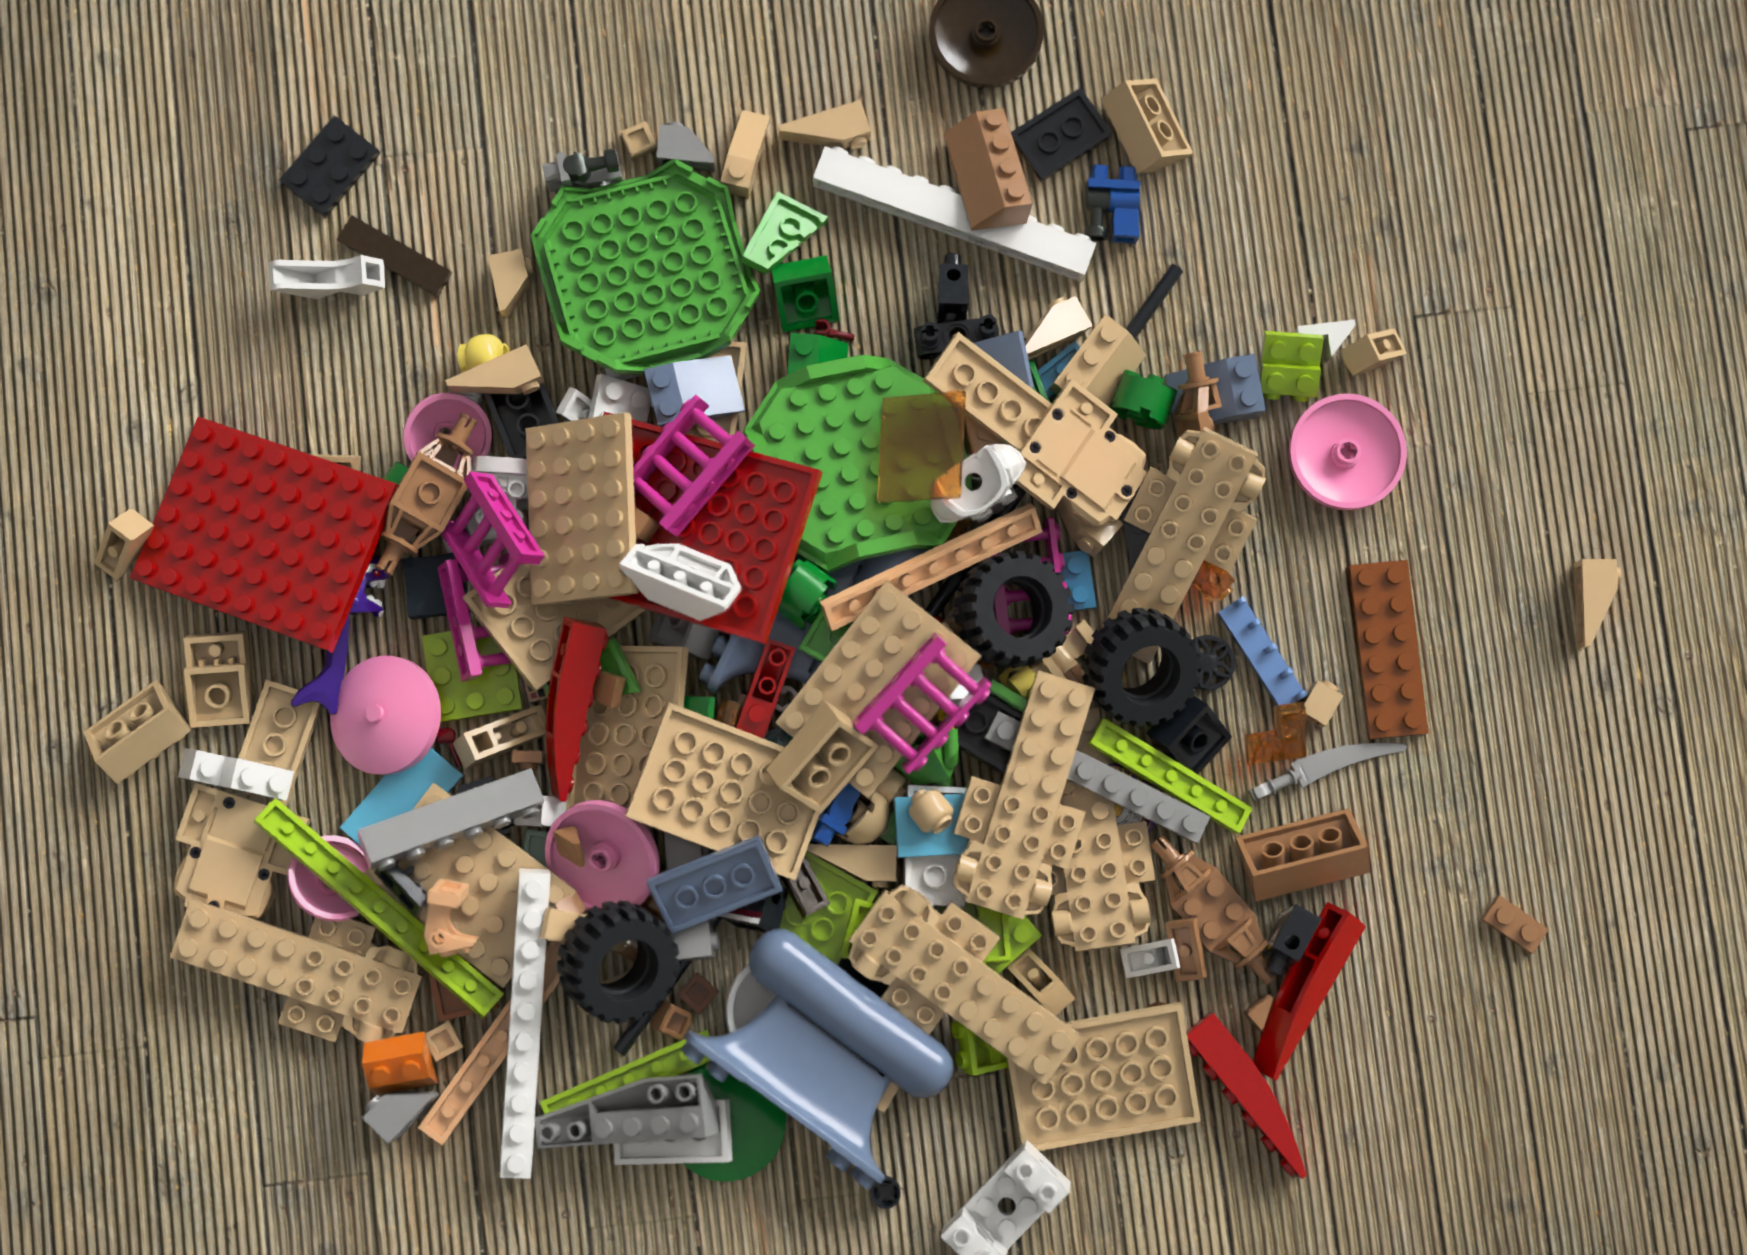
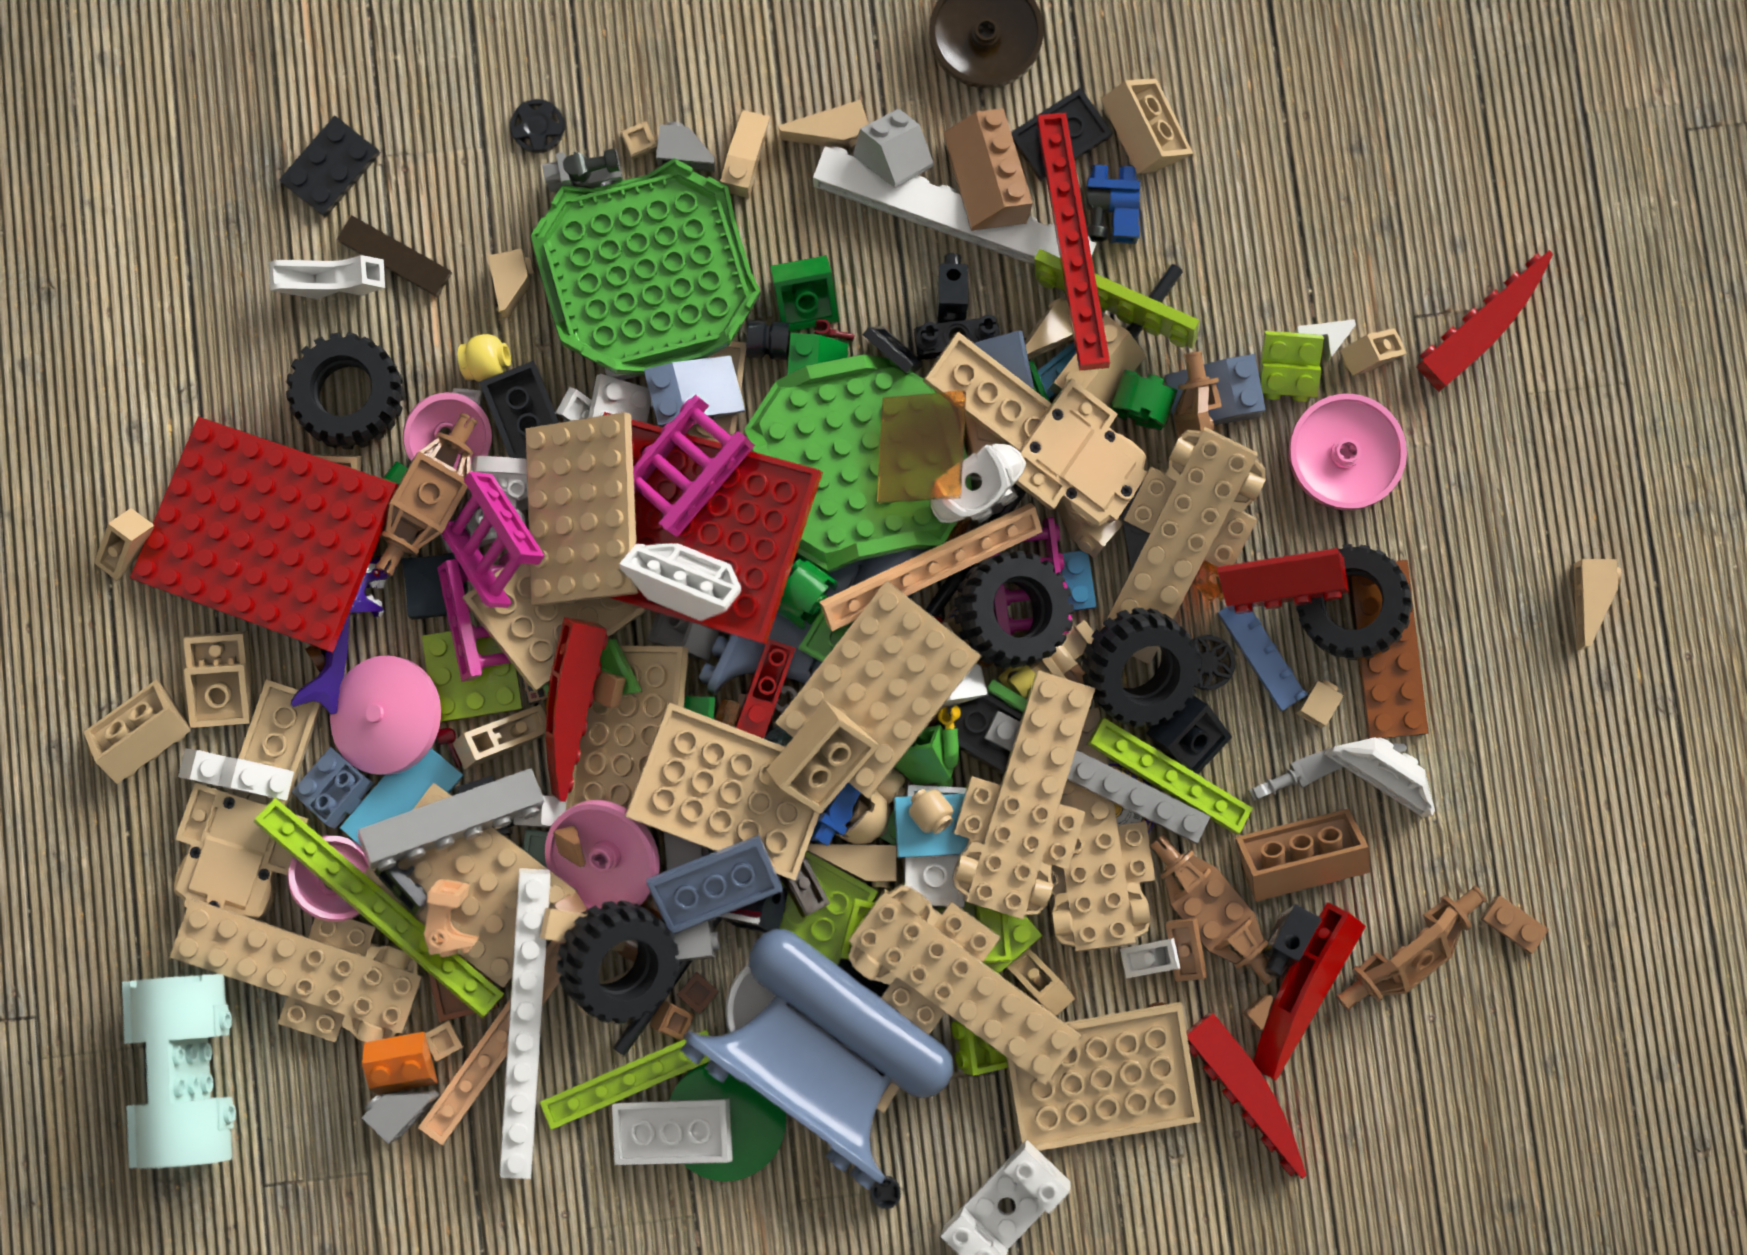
(181, 1119): none -> light aqua cylinder
(316, 657): none -> reddish brown tile
(324, 360): none -> black tyre
(332, 788): none -> sand blue plate
(505, 374): tan slope -> none
(528, 759): medium nougat plate -> none
(537, 125): none -> black wheel
(634, 1113): light grey wedge -> none
(644, 525): medium nougat slope -> none
(767, 339): none -> black wheel
(781, 232): wing -> none
(893, 148): none -> light grey slope
(893, 349): none -> black tile
(913, 675): dark pink fence -> none
(1073, 242): none -> red plate
(1126, 304): none -> lime plate
(1283, 580): none -> red slope
(1283, 742): clear orange plate -> none
(1386, 627): none -> black tyre
(1387, 771): none -> white wedge
(1420, 958): none -> medium nougat plate
(1481, 327): none -> red slope

